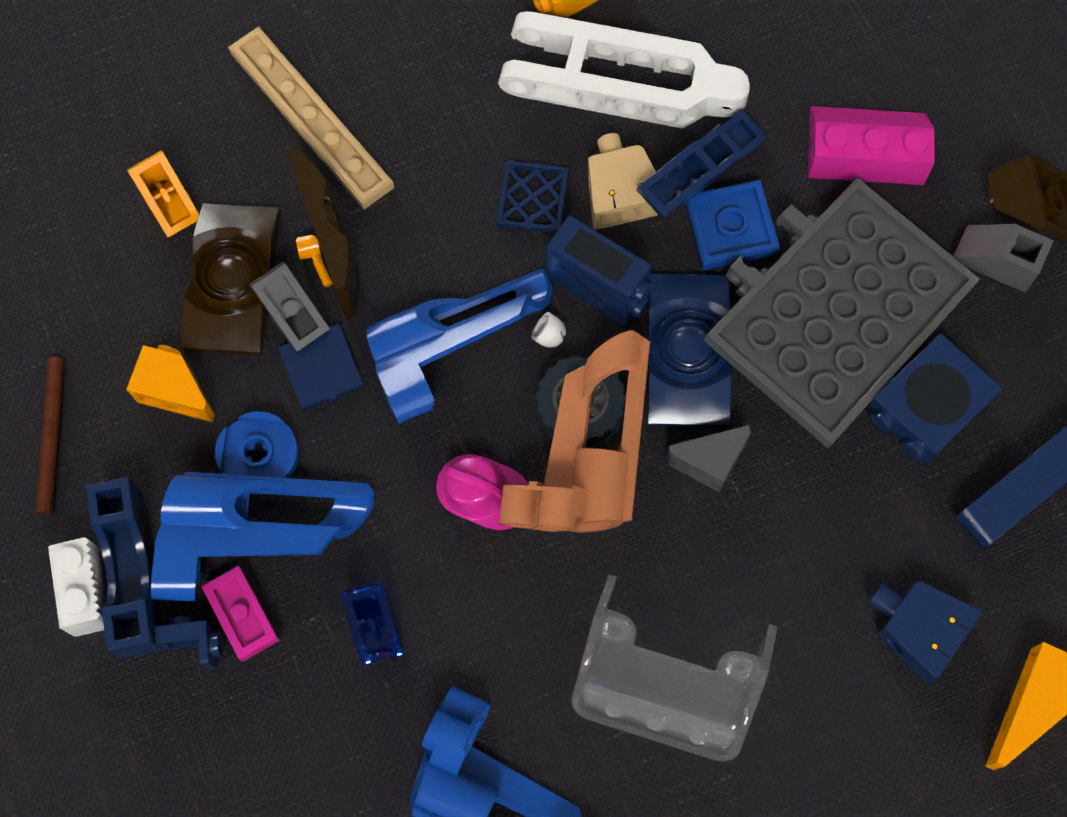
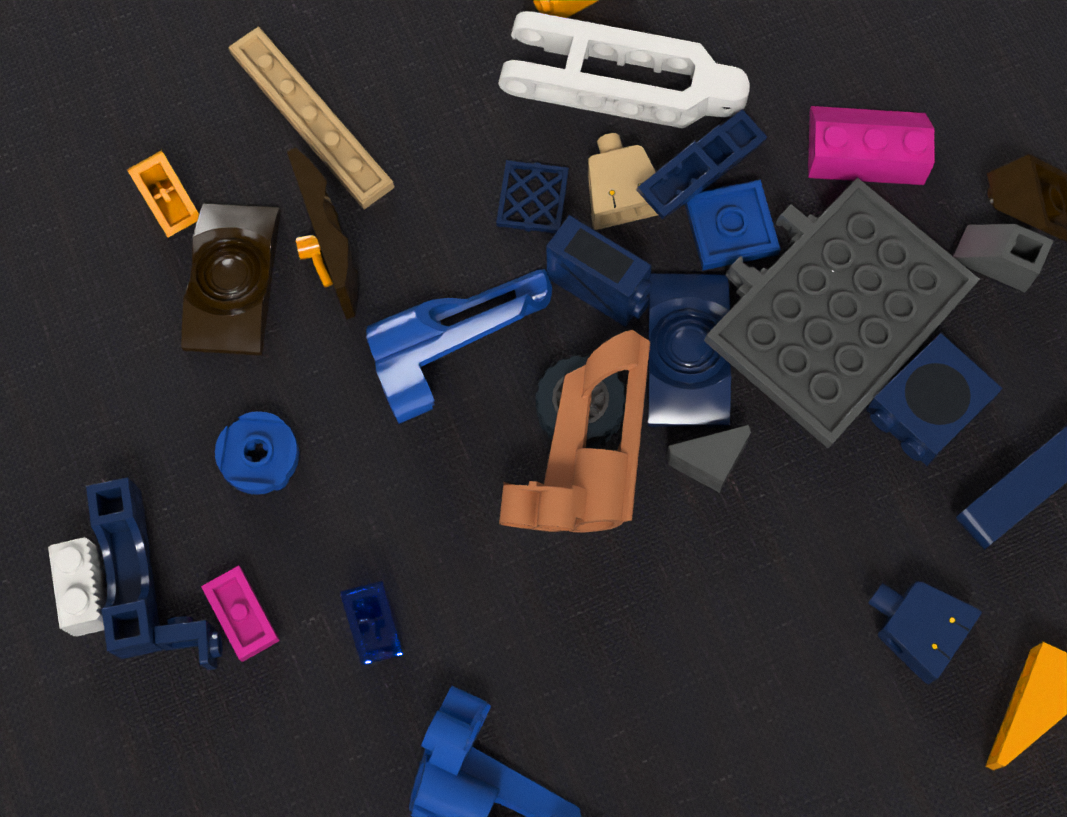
(49, 437): copper bar -> none
(168, 383): light orange slope -> none
(210, 519): blue panel -> none
(289, 306): dark grey slope -> none
(321, 369): dark blue piece -> none
(474, 487): dark pink piece -> none
(548, 331): white hinge -> none
(666, 696): clear windscreen -> none

